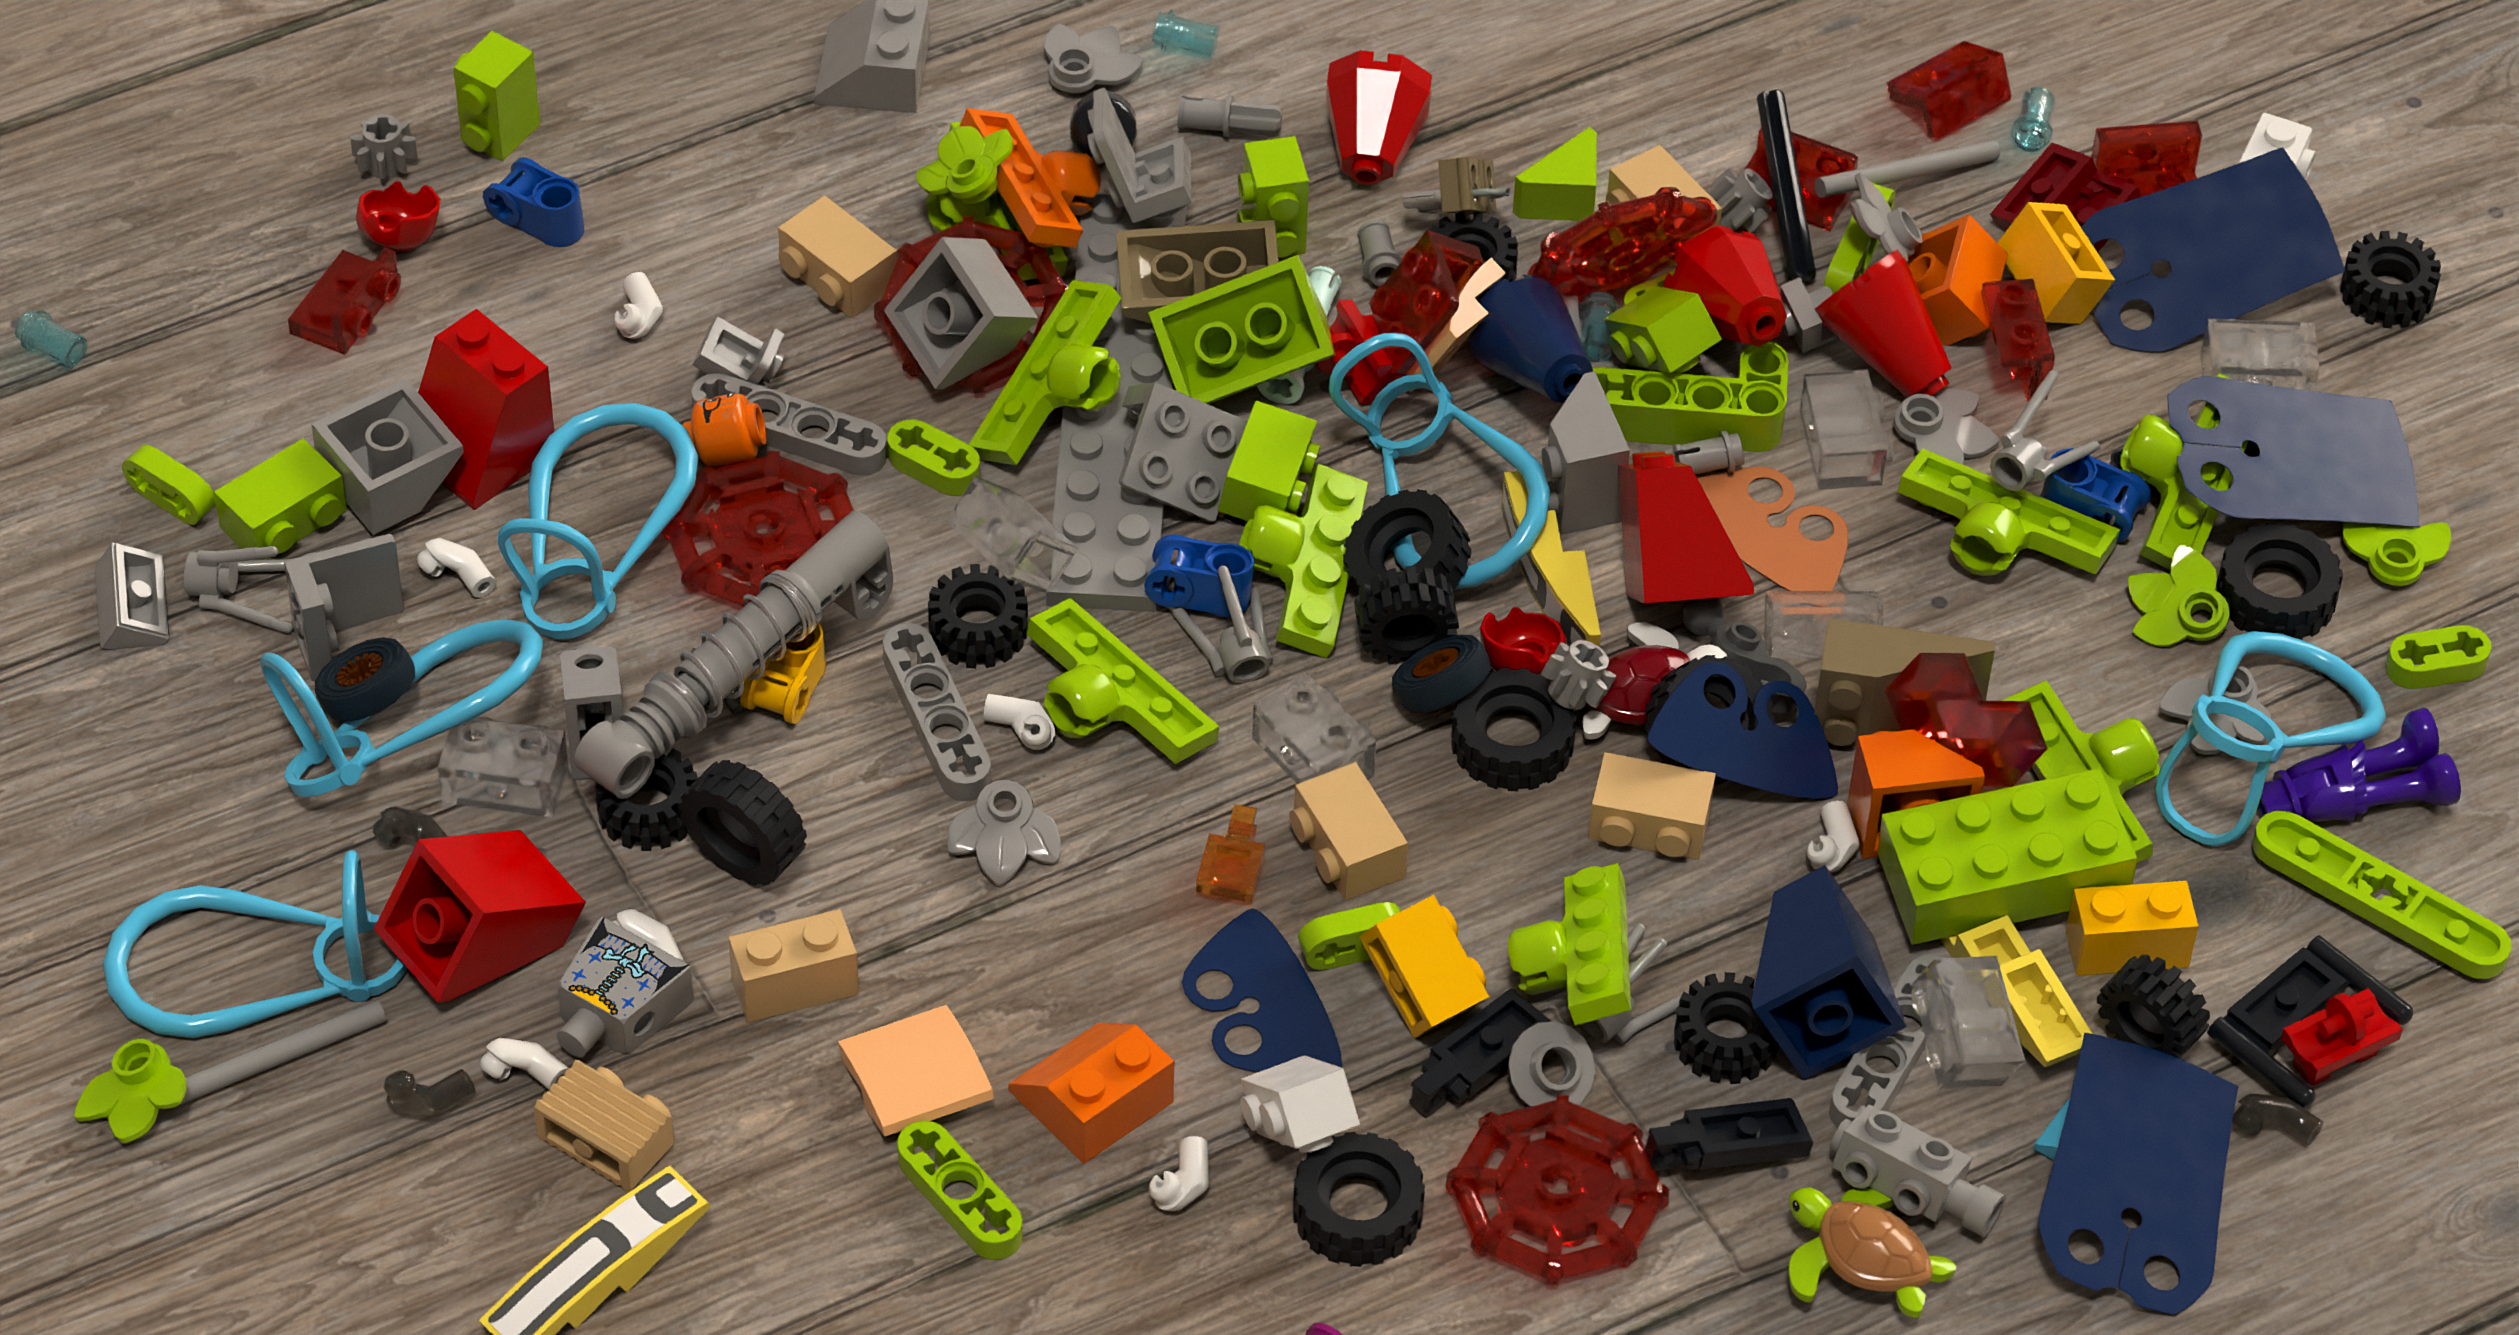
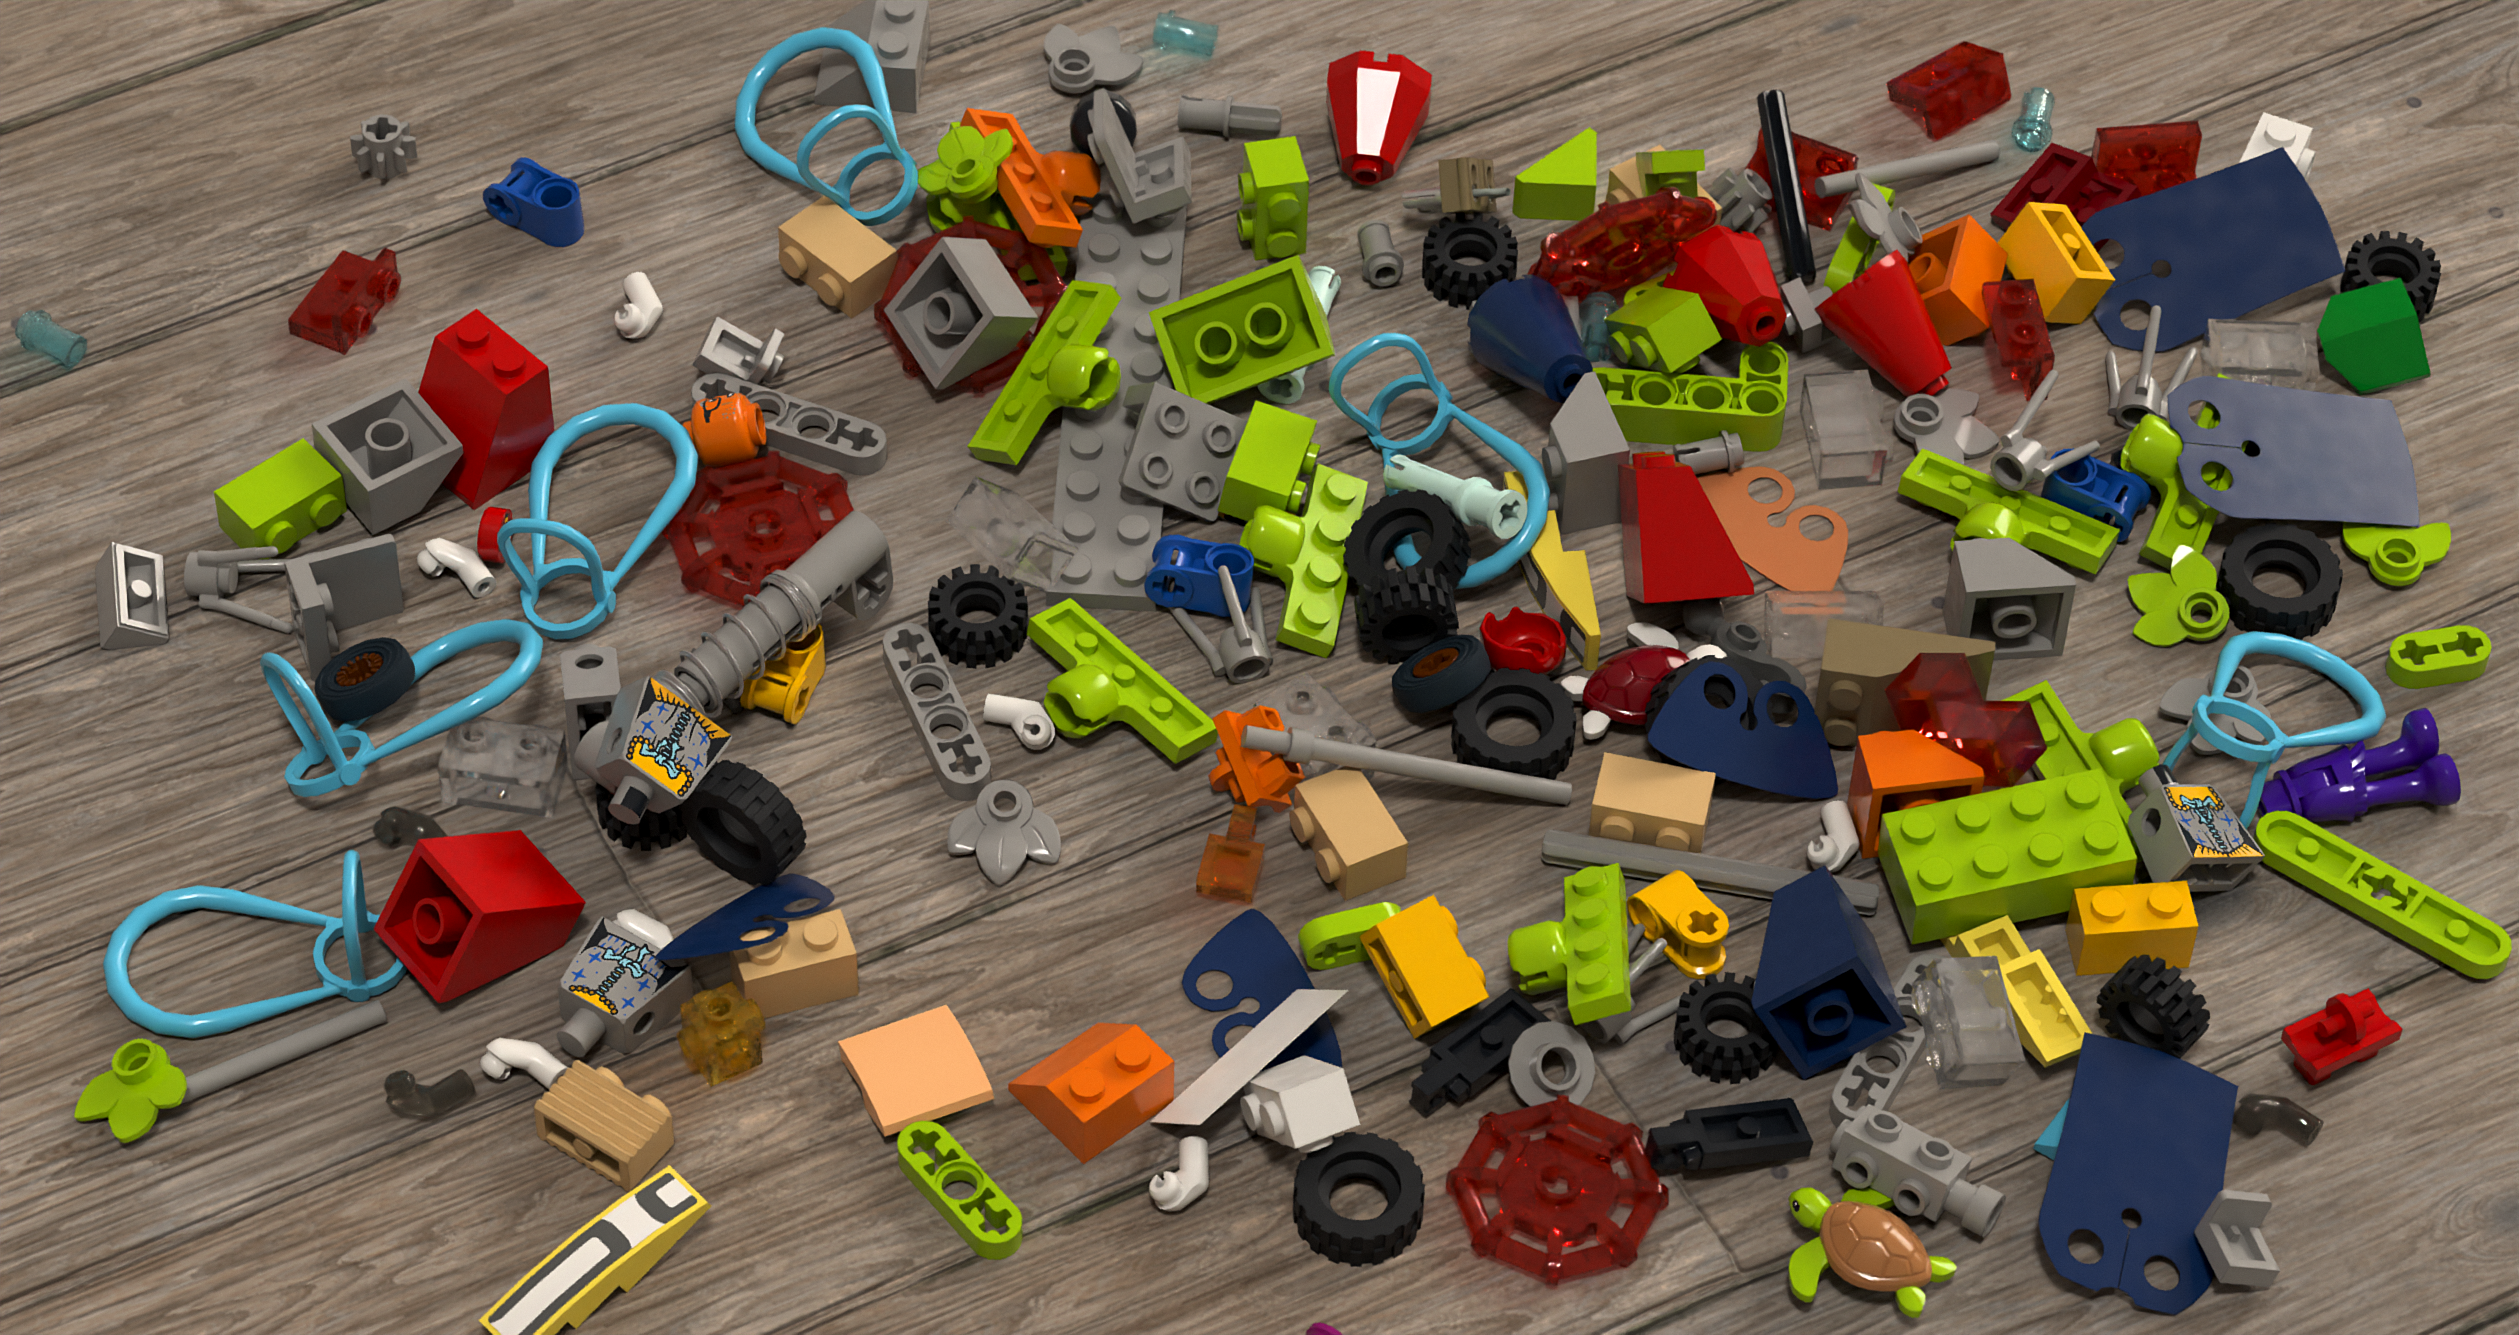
(169, 484): lime beam -> none
(397, 217): red hair -> none
(490, 524): none -> red tile
(496, 96): lime brick -> none
(655, 750): none -> torso
(721, 1033): none -> clear yellow brick
(723, 928): none -> dark blue piece
(881, 116): none -> medium azure animal
(931, 460): lime beam -> none
(1181, 261): dark tan slope -> none
(1248, 1056): none -> white sticker
(1253, 773): none -> orange hips
(1302, 746): none -> light grey bar
(1372, 371): red hips -> none
(1423, 293): clear red bracket -> none
(1464, 321): light nougat slope -> none
(1471, 500): none -> light aqua pin
(1578, 674): light grey gear -> none
(1670, 169): none -> lime slope
(1686, 920): none -> yellow piece
(1705, 870): none -> light grey axle
(2008, 598): none -> light grey slope
(2141, 392): none -> light grey plant
(2190, 834): none -> light grey torso
(2233, 1239): none -> light grey bracket
(2288, 995): black plate -> none
(2374, 337): none -> green slope

